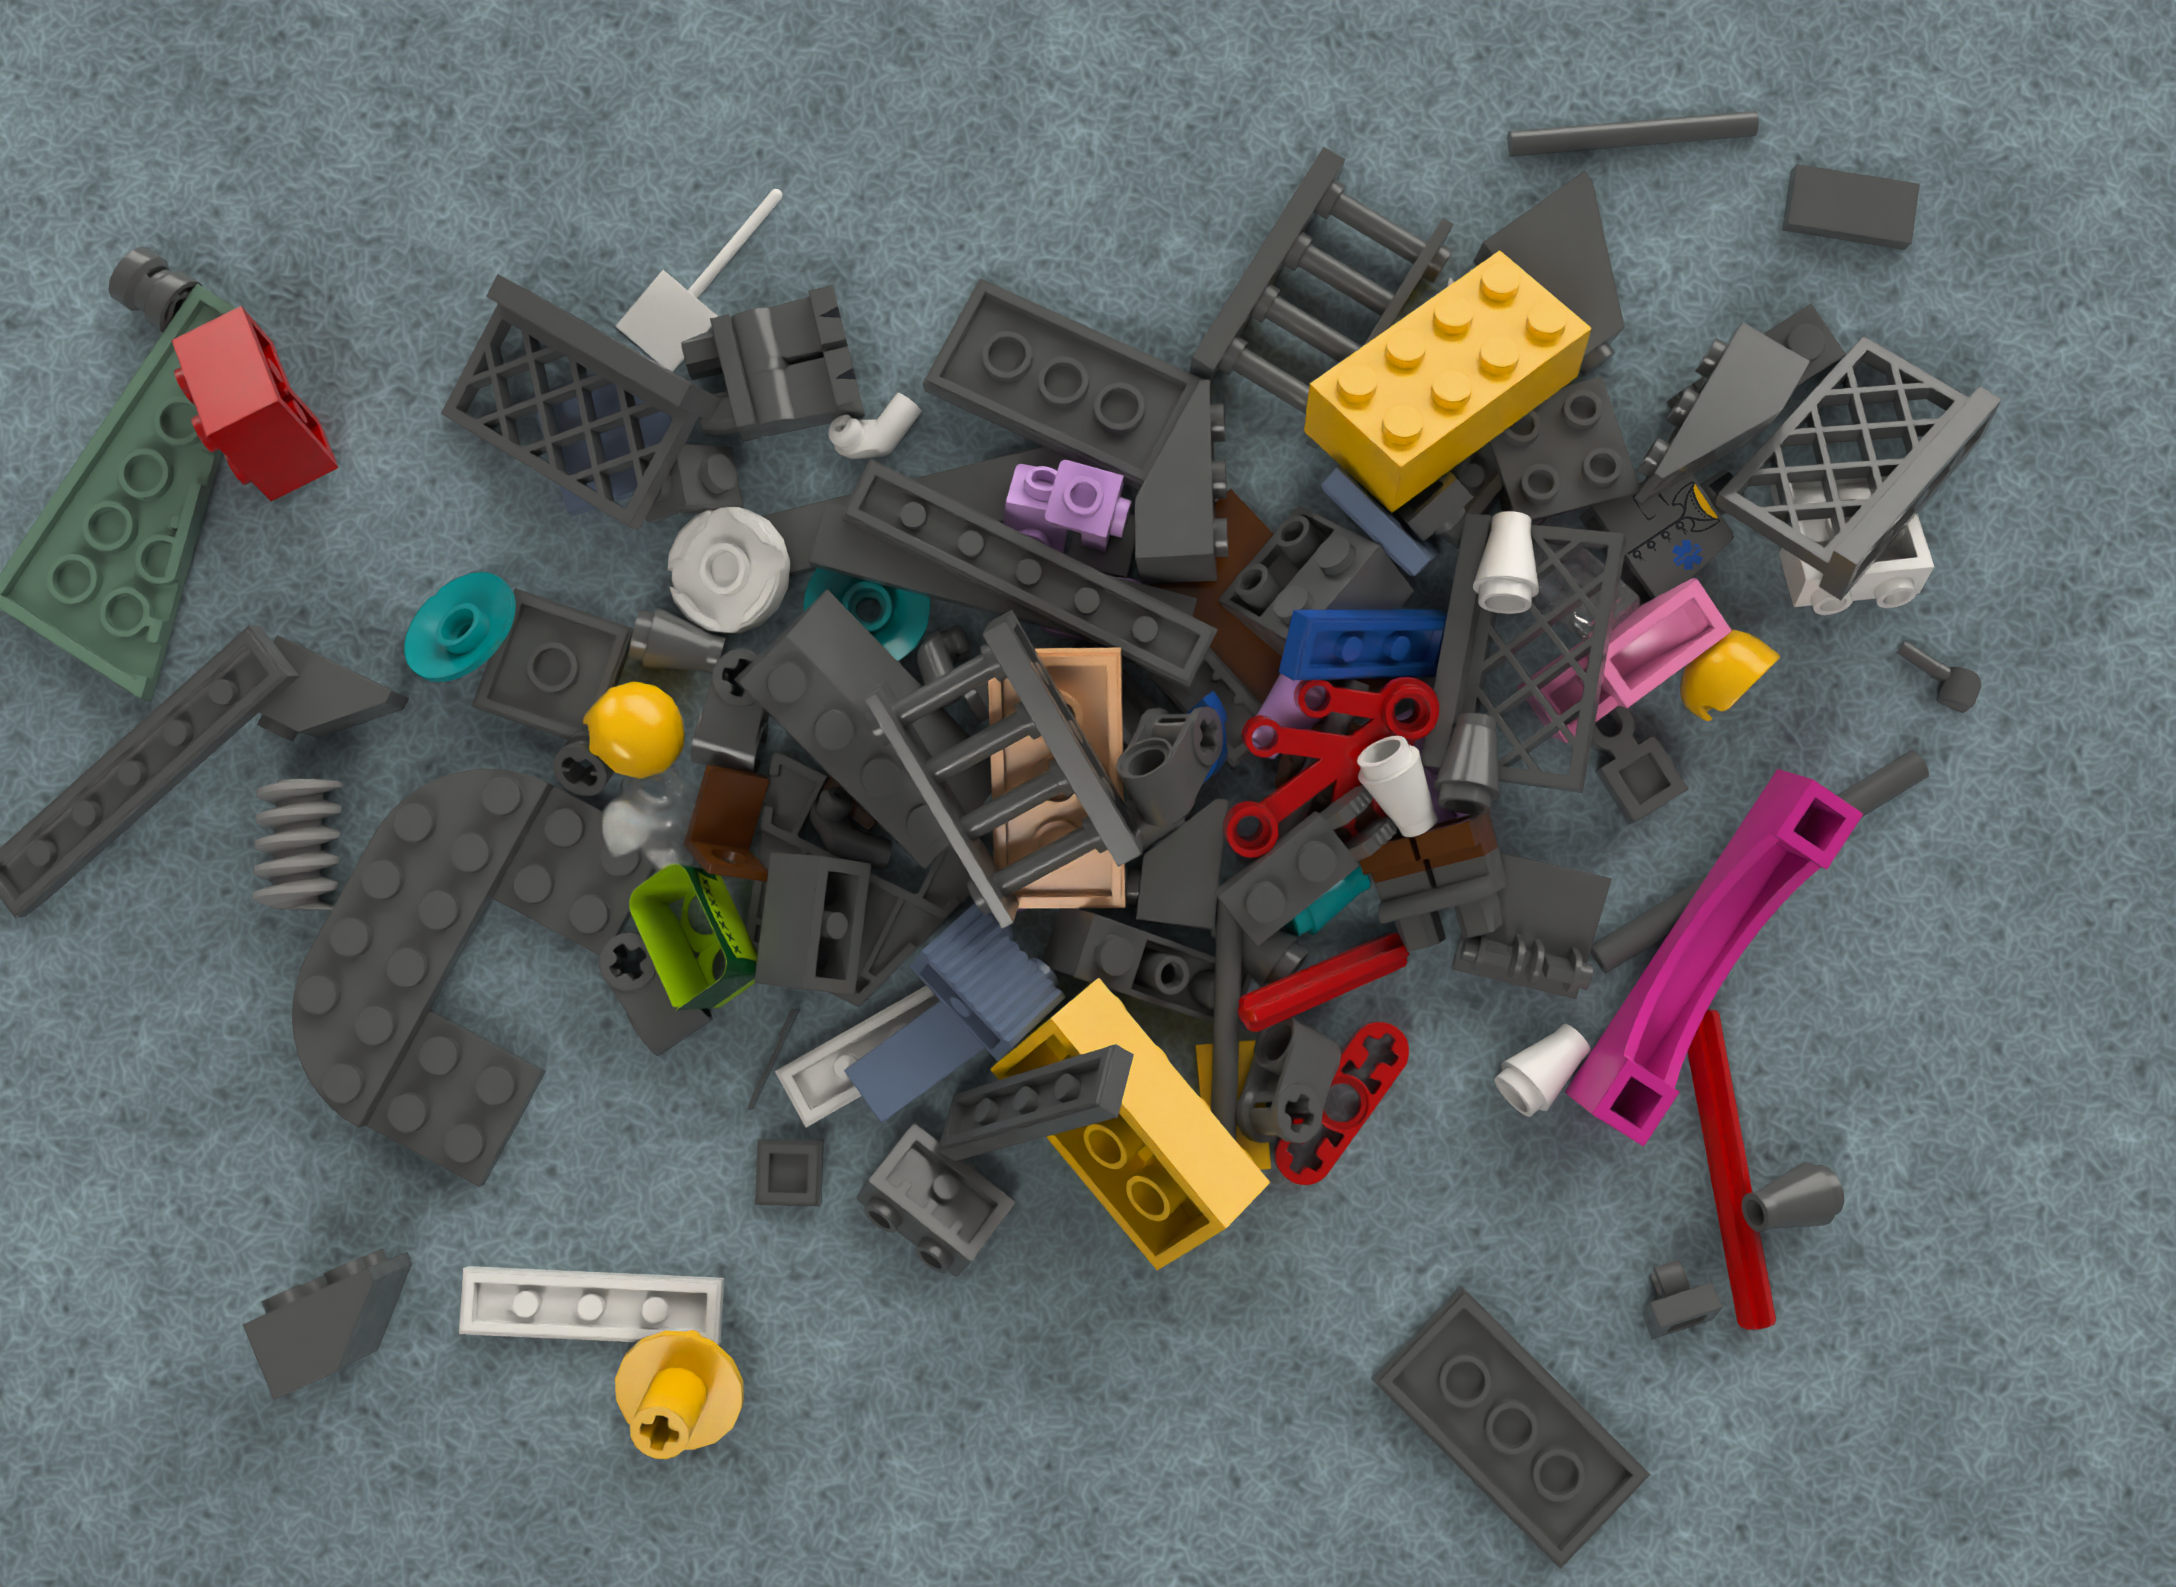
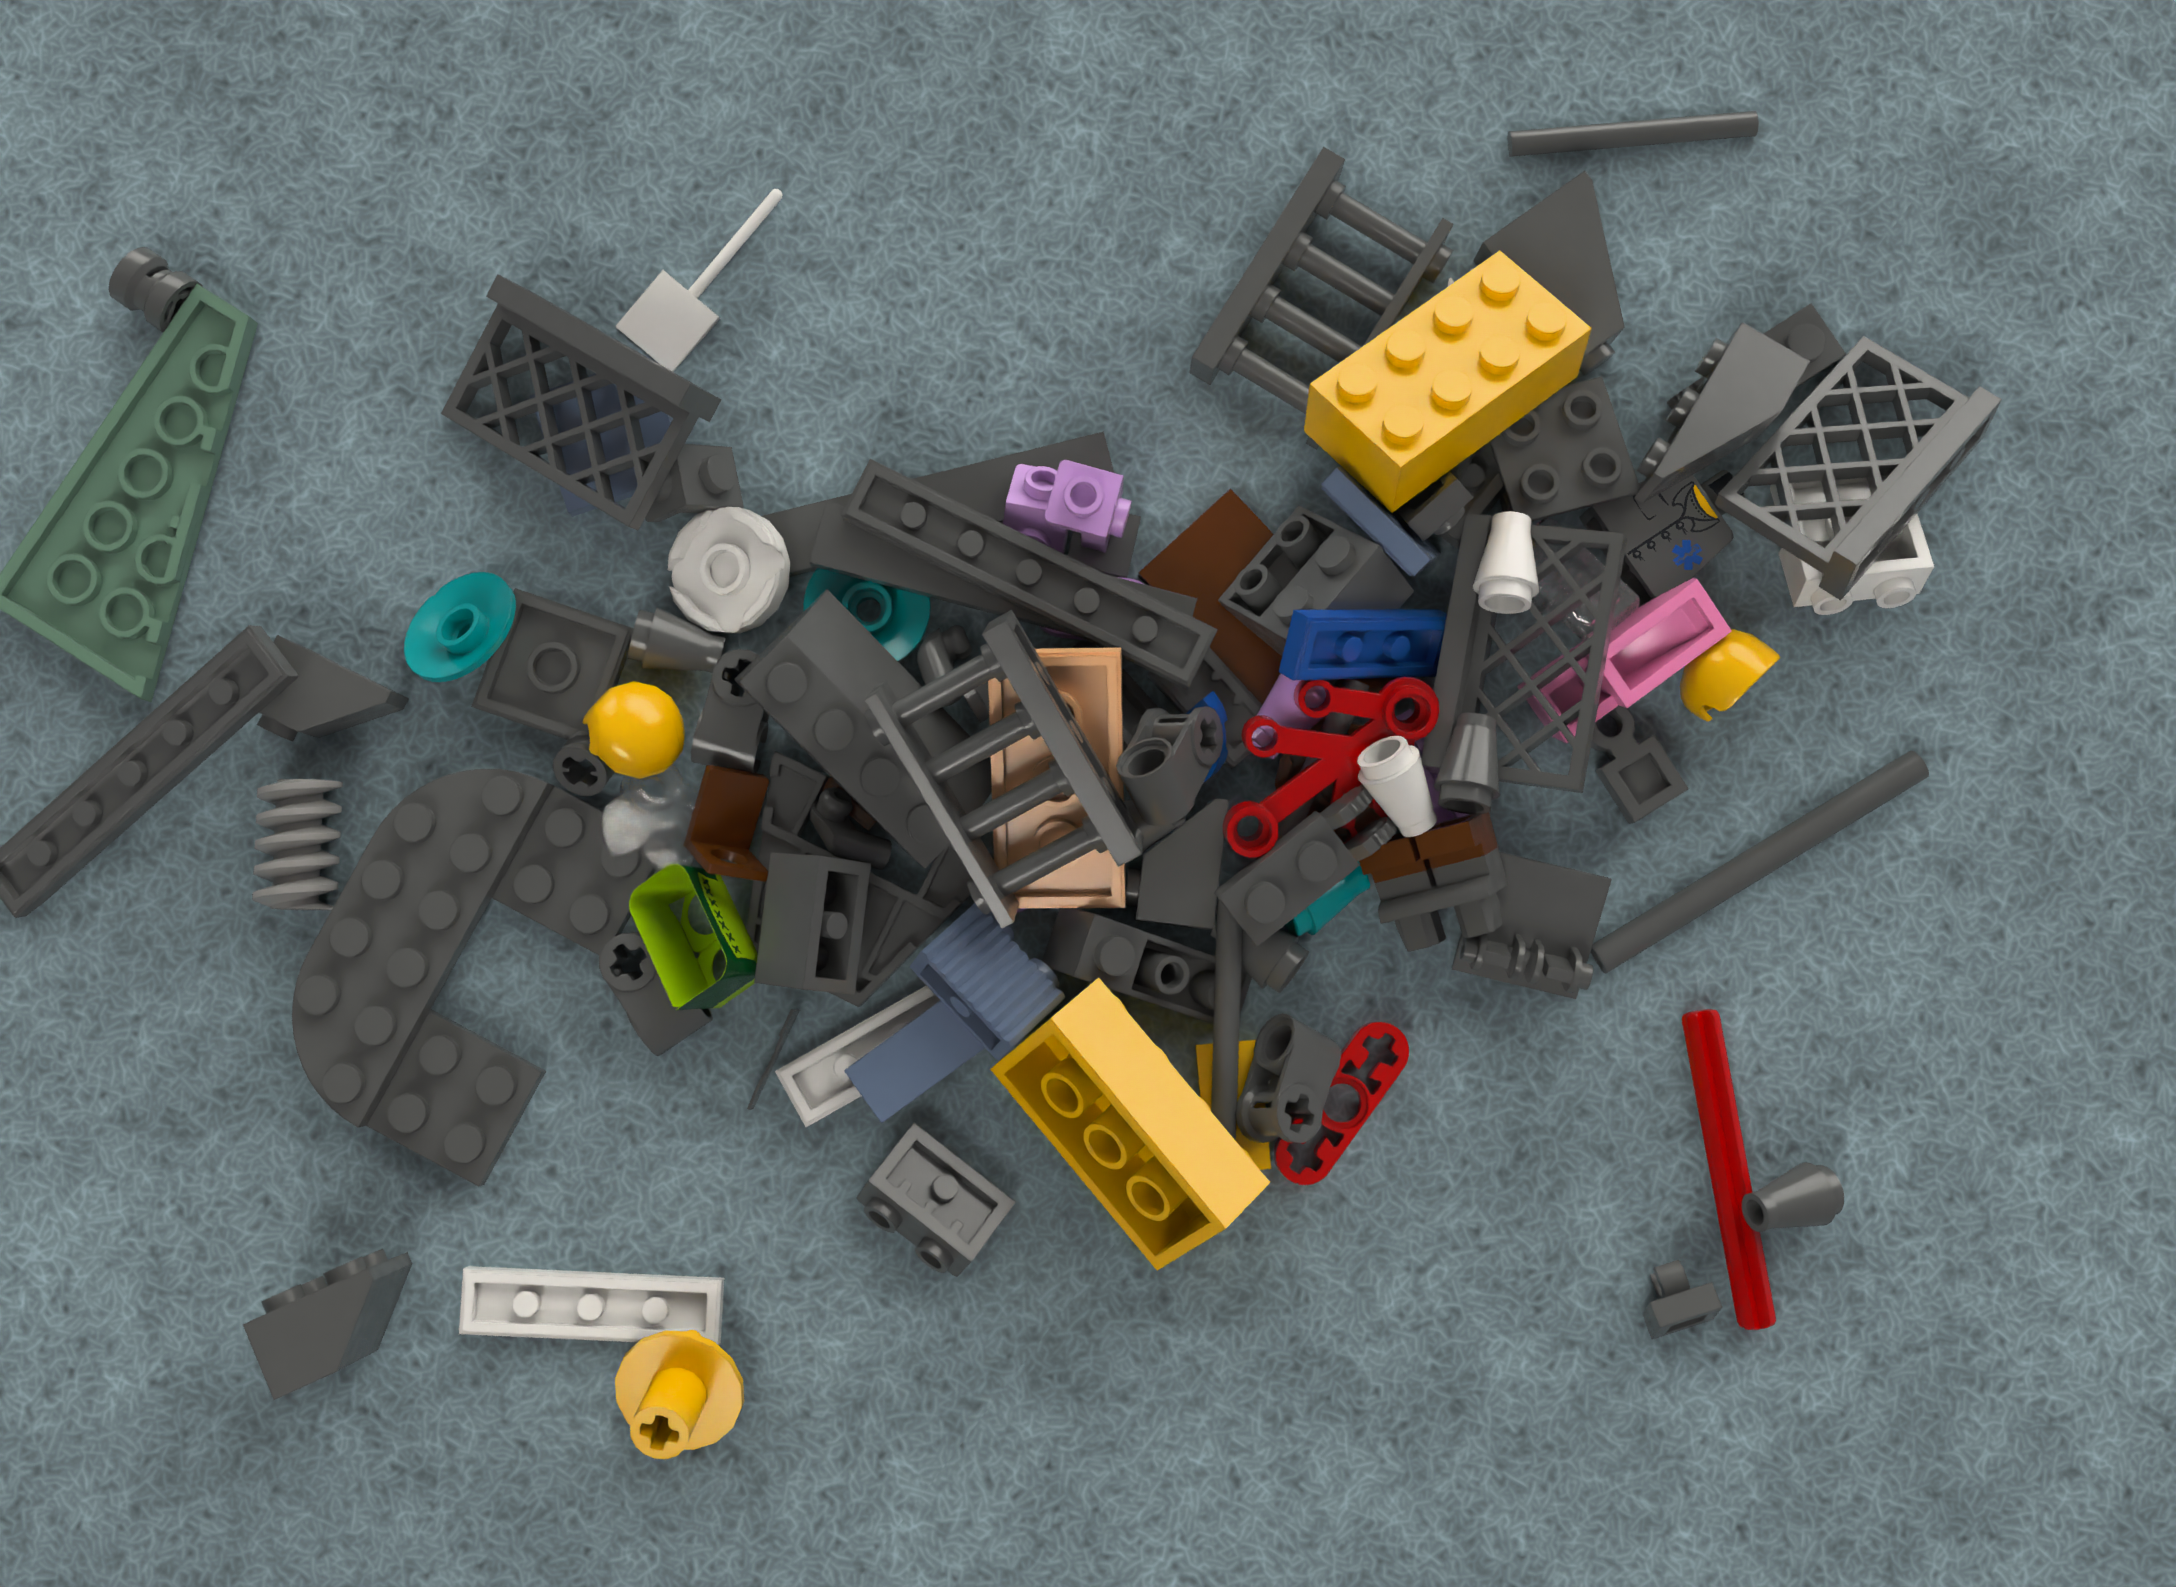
(249, 406): red brick -> none
(780, 368): dark grey hips -> none
(789, 1172): dark grey tile -> none
(877, 436): white arm -> none
(1037, 1103): dark grey tile -> none
(1059, 383): dark grey tile -> none
(1176, 504): dark grey slope -> none
(1322, 982): red axle -> none
(1510, 1427): dark grey tile -> none
(1540, 1072): white cone -> none
(1773, 852): dark pink arch -> none
(1851, 207): dark grey tile -> none
(1959, 684): dark grey hand -> none

